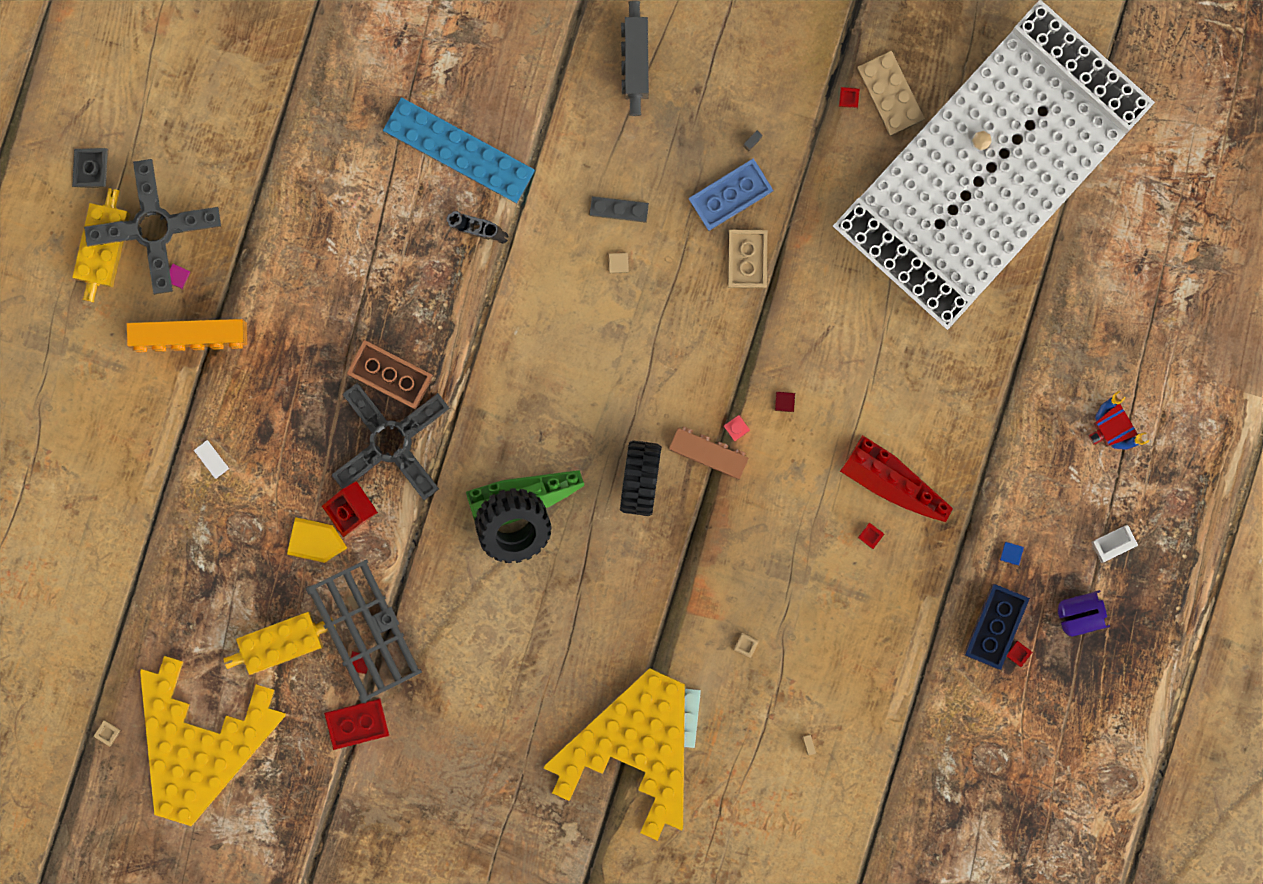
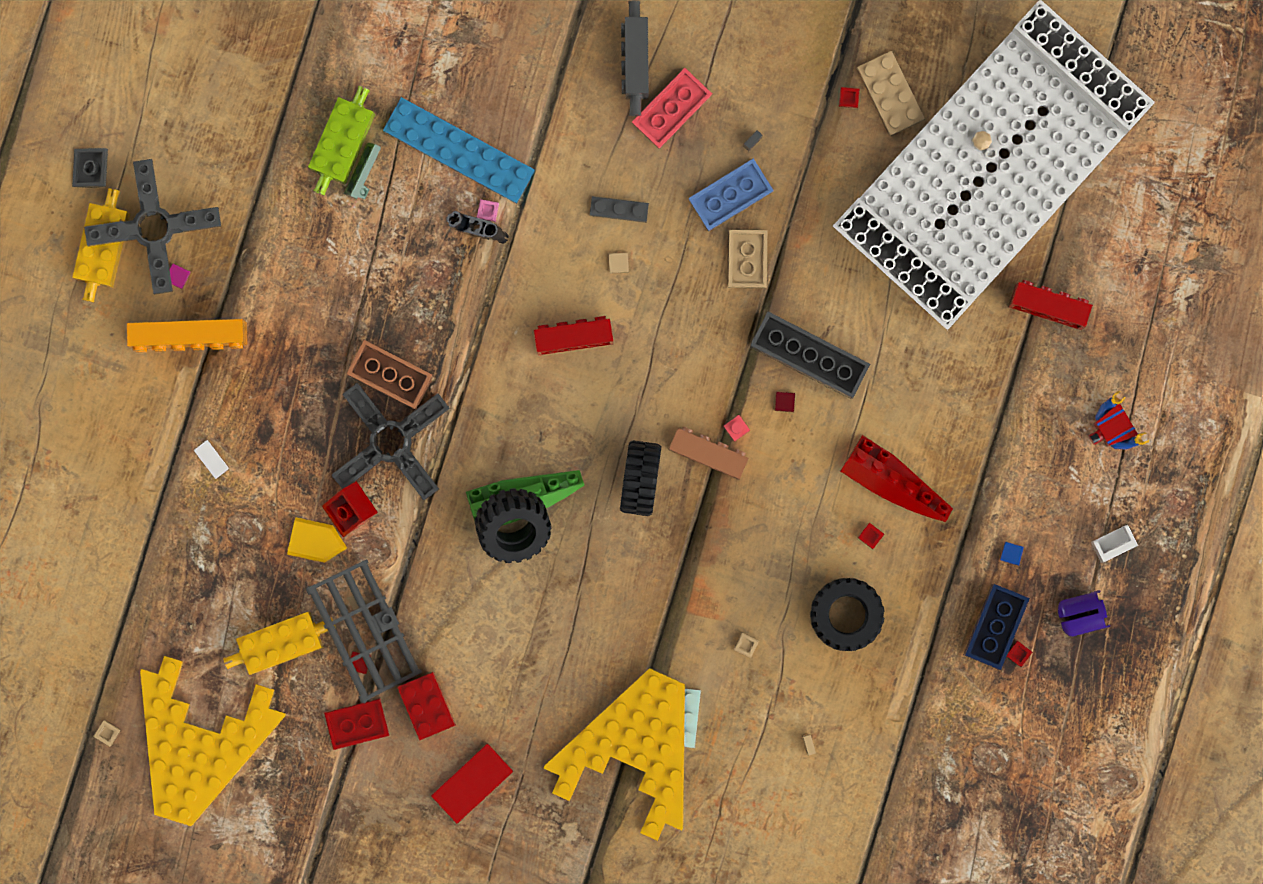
(341, 140): none -> lime brick
(356, 186): none -> sand green hinge
(426, 706): none -> red brick
(472, 783): none -> red tile
(488, 210): none -> bright pink tile
(573, 336): none -> red brick
(672, 108): none -> coral plate
(810, 355): none -> dark grey brick
(873, 614): none -> black tyre
(1050, 305): none -> red brick

